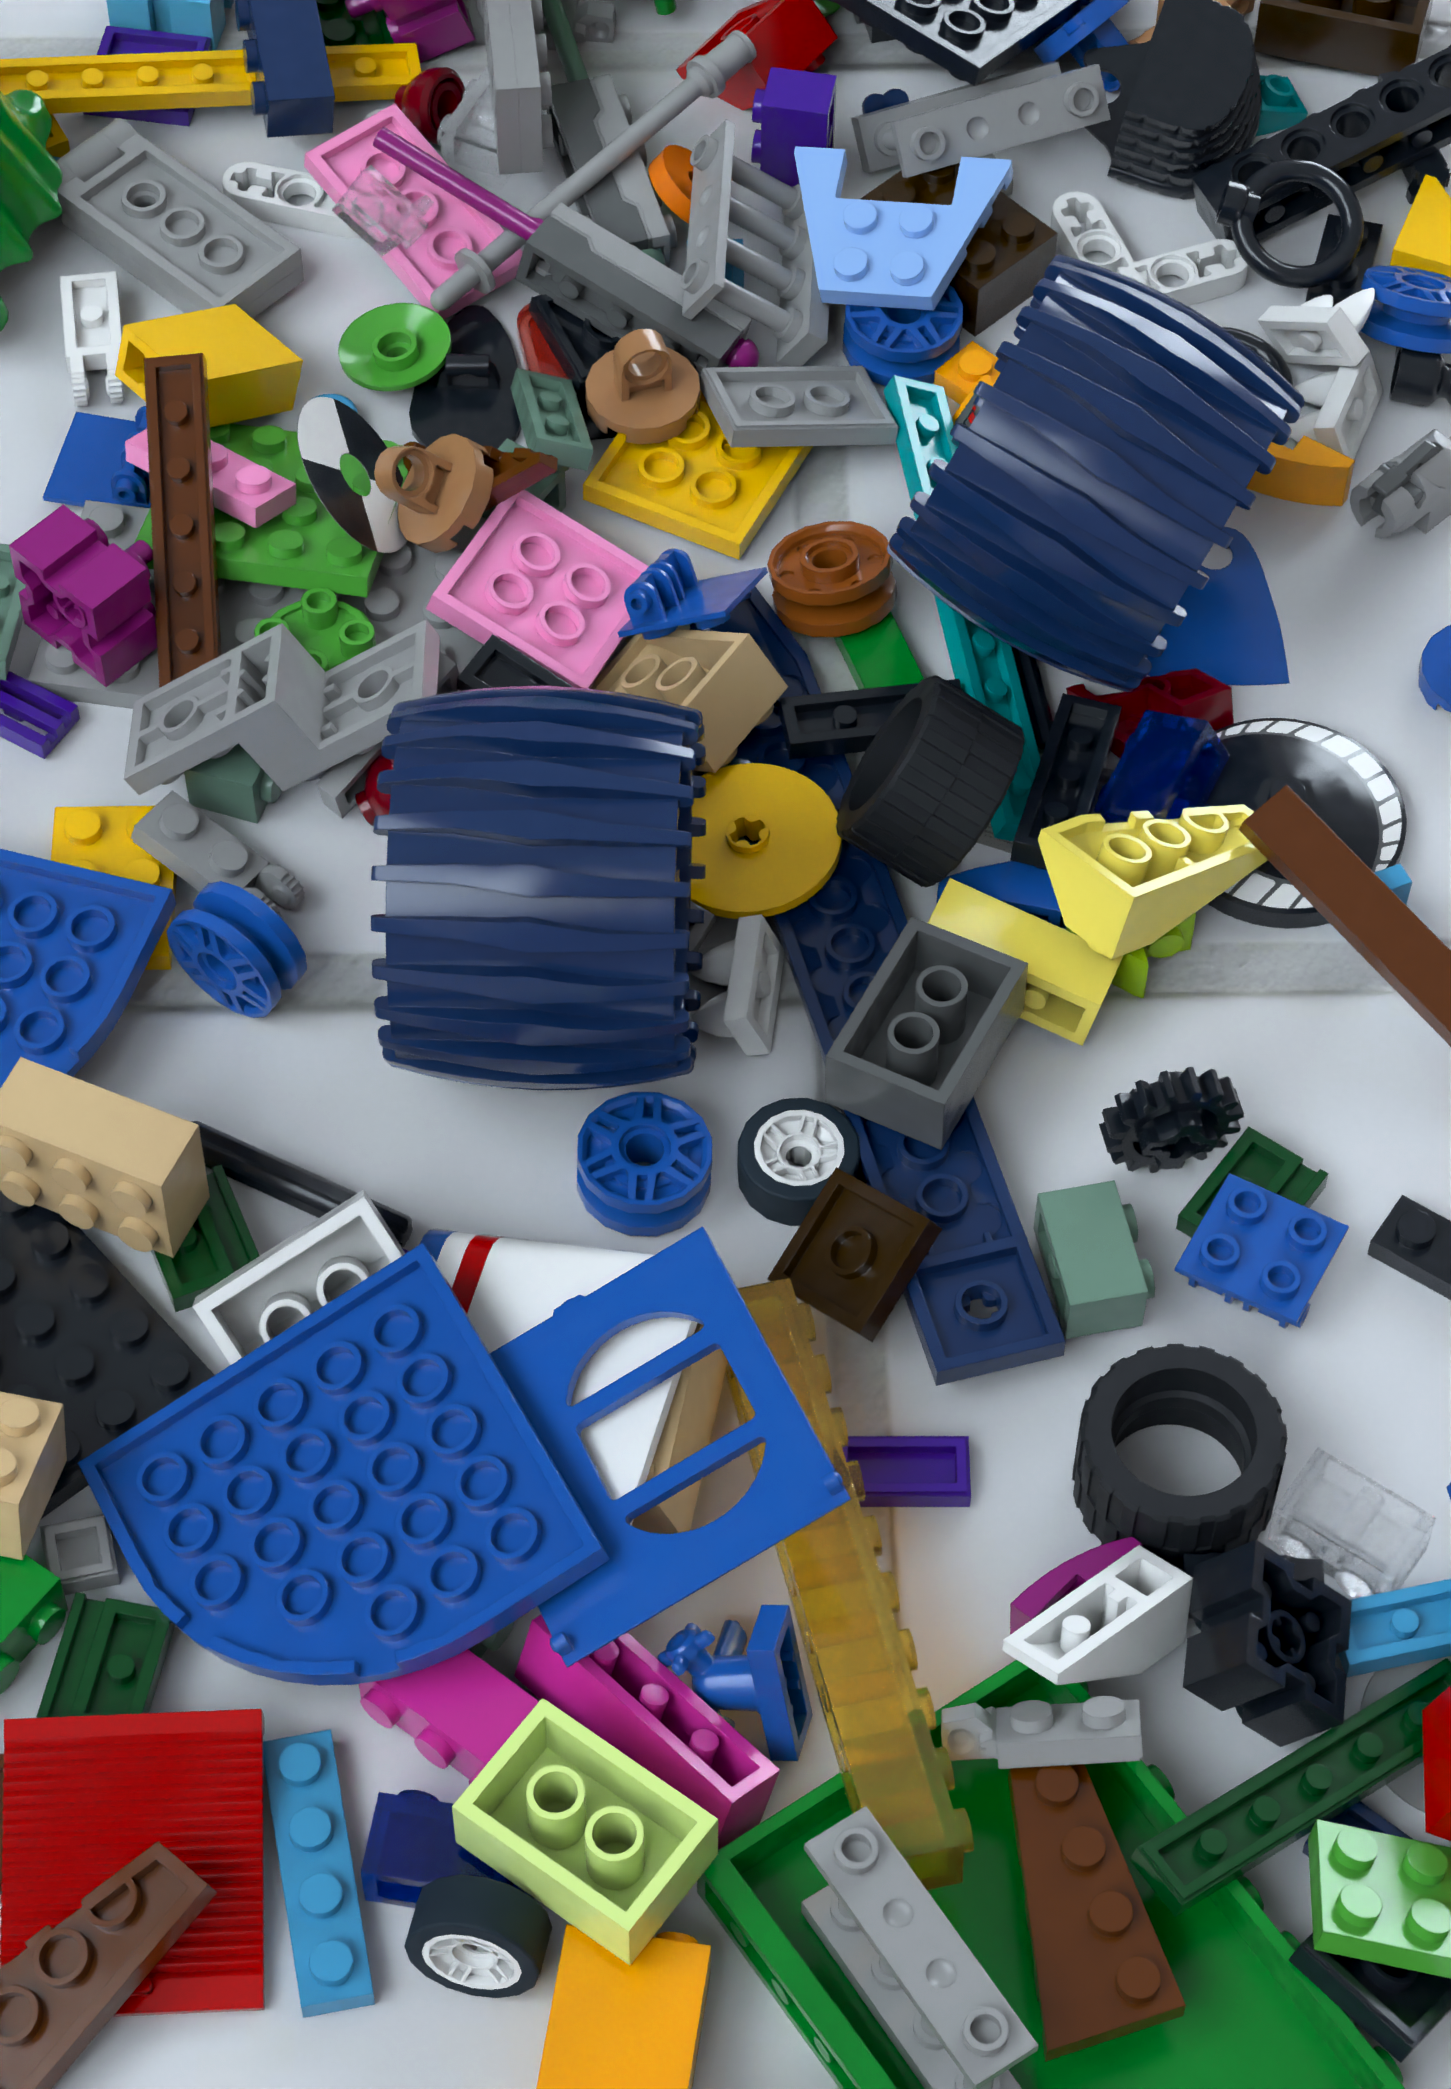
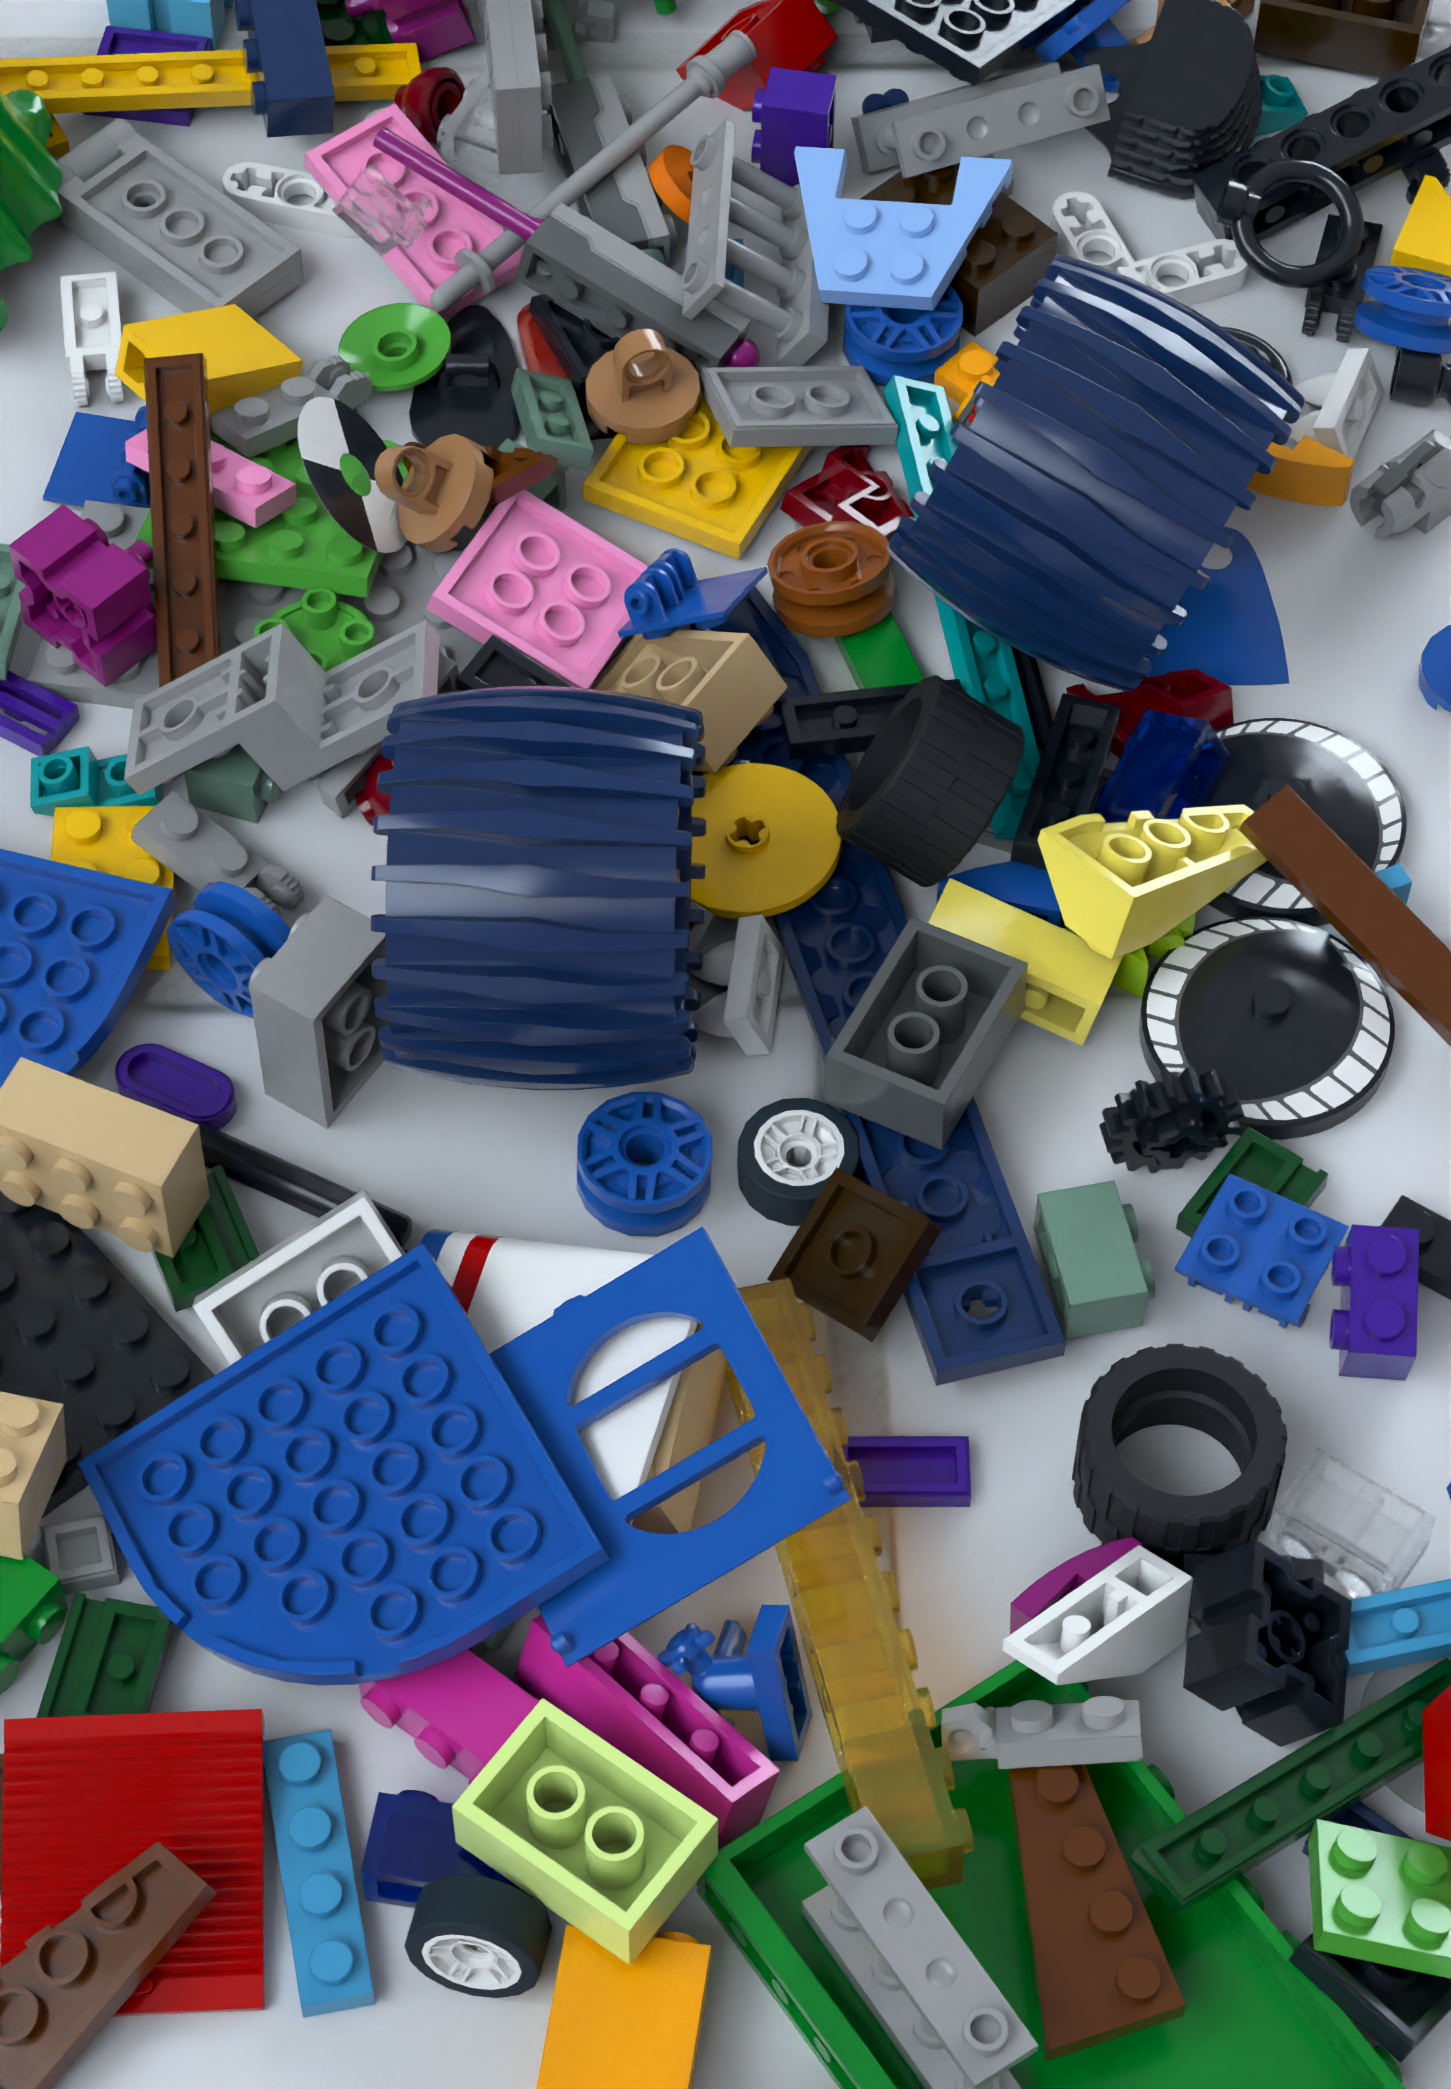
(81, 780): none -> teal slope
(176, 1085): none -> dark purple tile
(273, 415): none -> light grey hinge
(319, 1012): none -> light grey brick
(847, 492): none -> dark red slope
(1278, 1013): none -> dish
(1319, 331): white tile -> none
(1377, 1302): none -> dark purple brick

